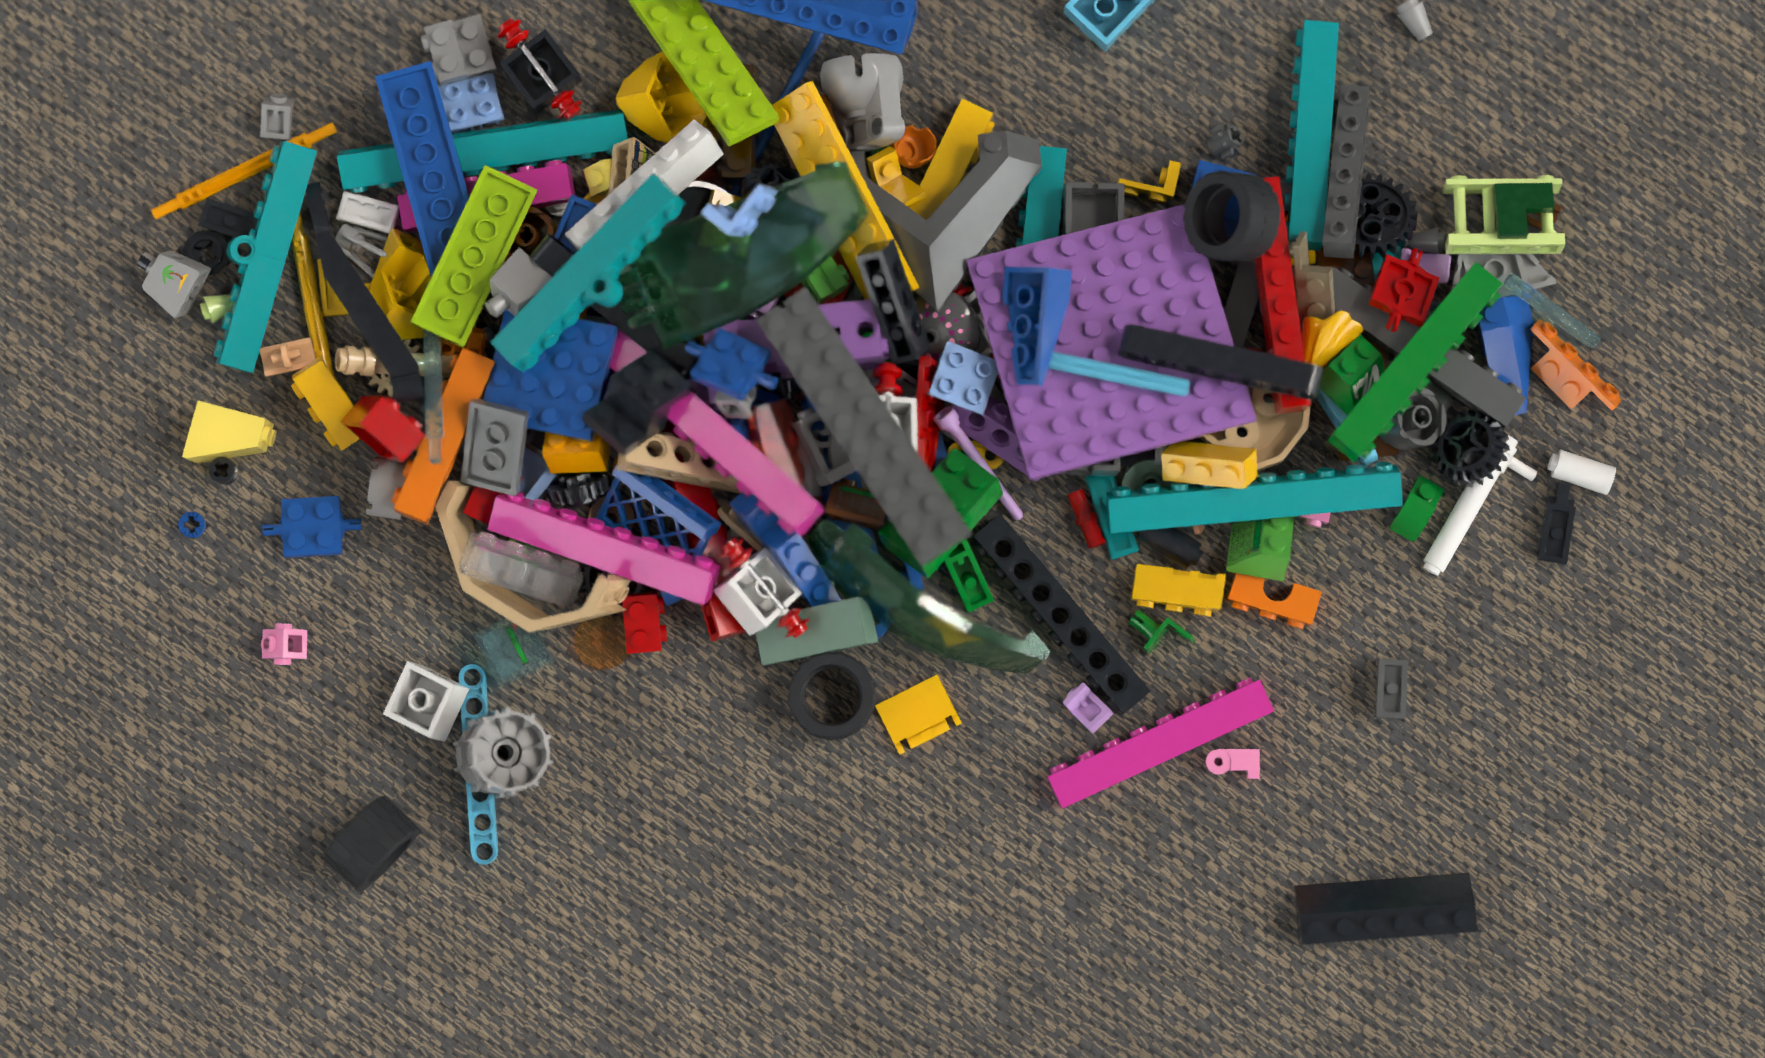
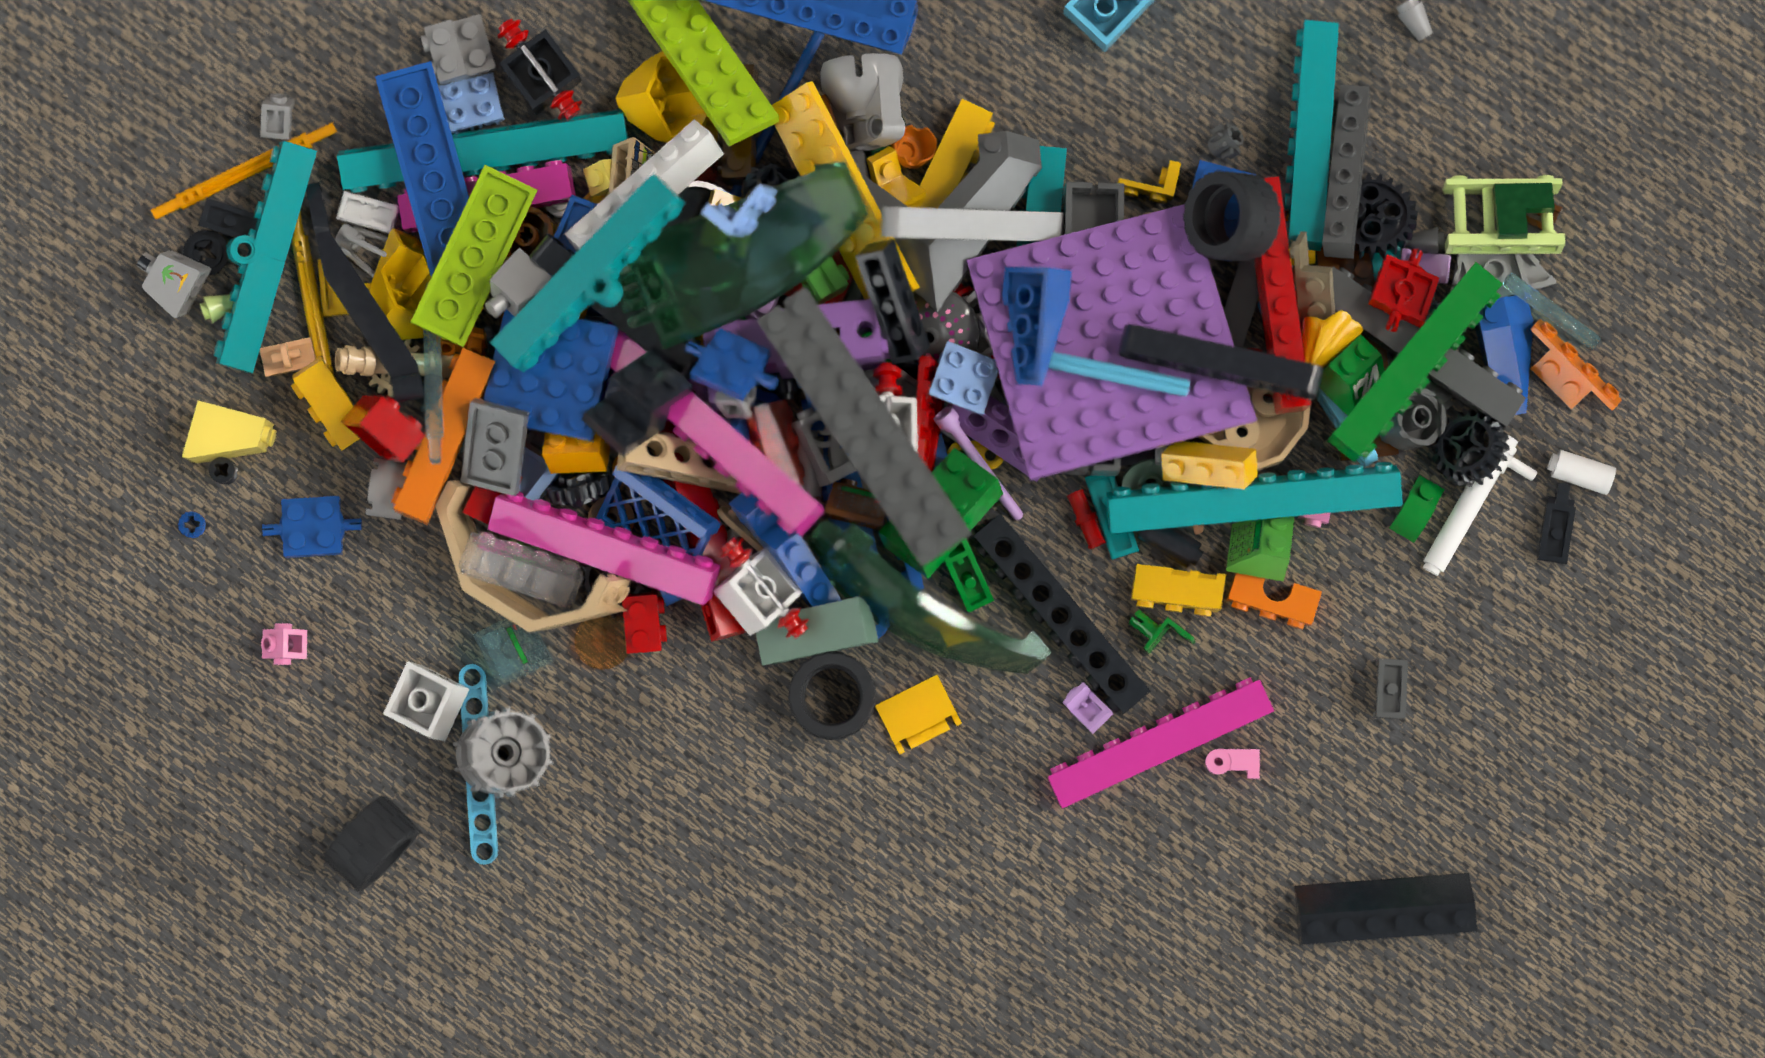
(971, 224): none -> beam

